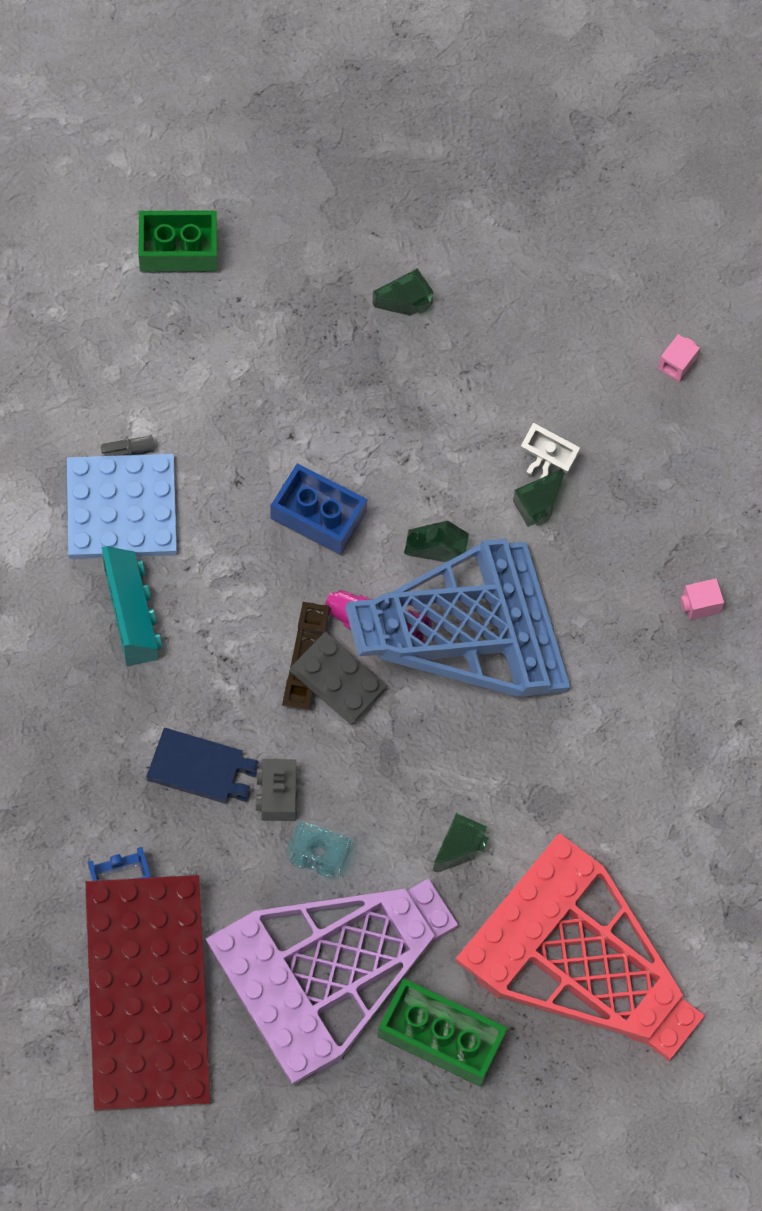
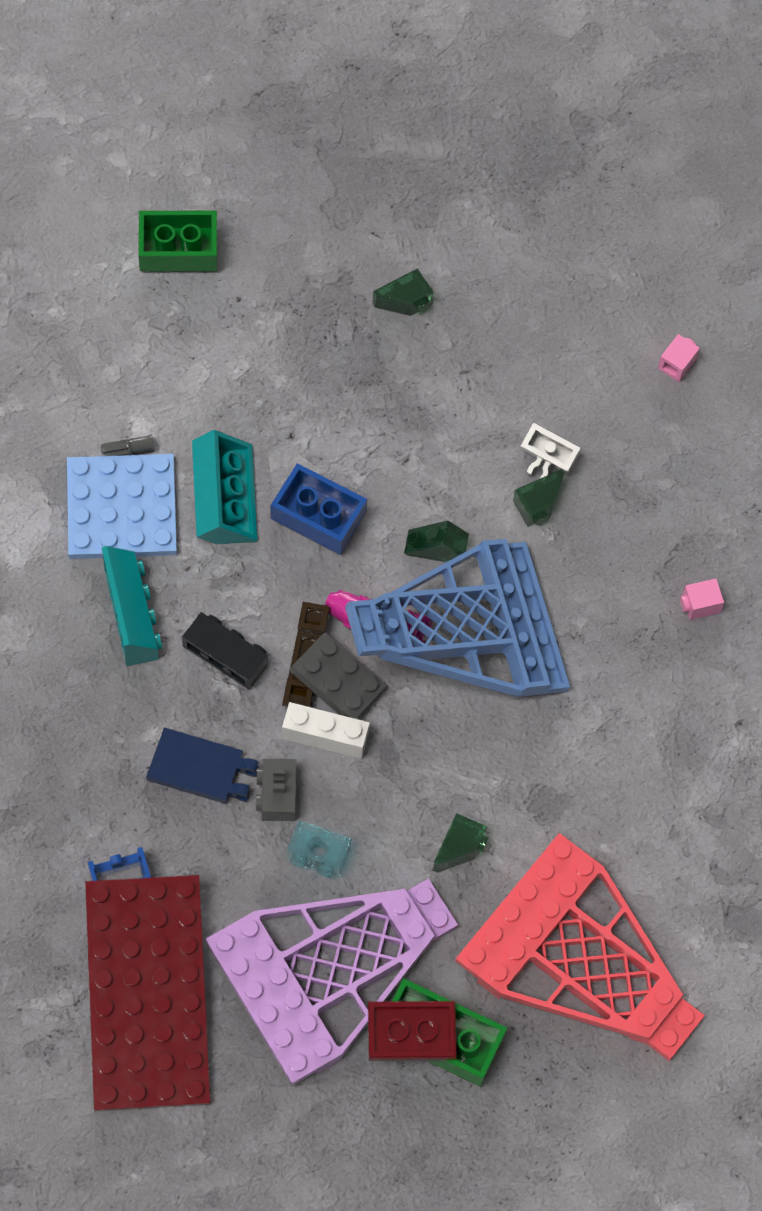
(224, 489): none -> teal slope
(225, 650): none -> black brick
(325, 730): none -> white brick
(411, 1031): none -> dark red tile

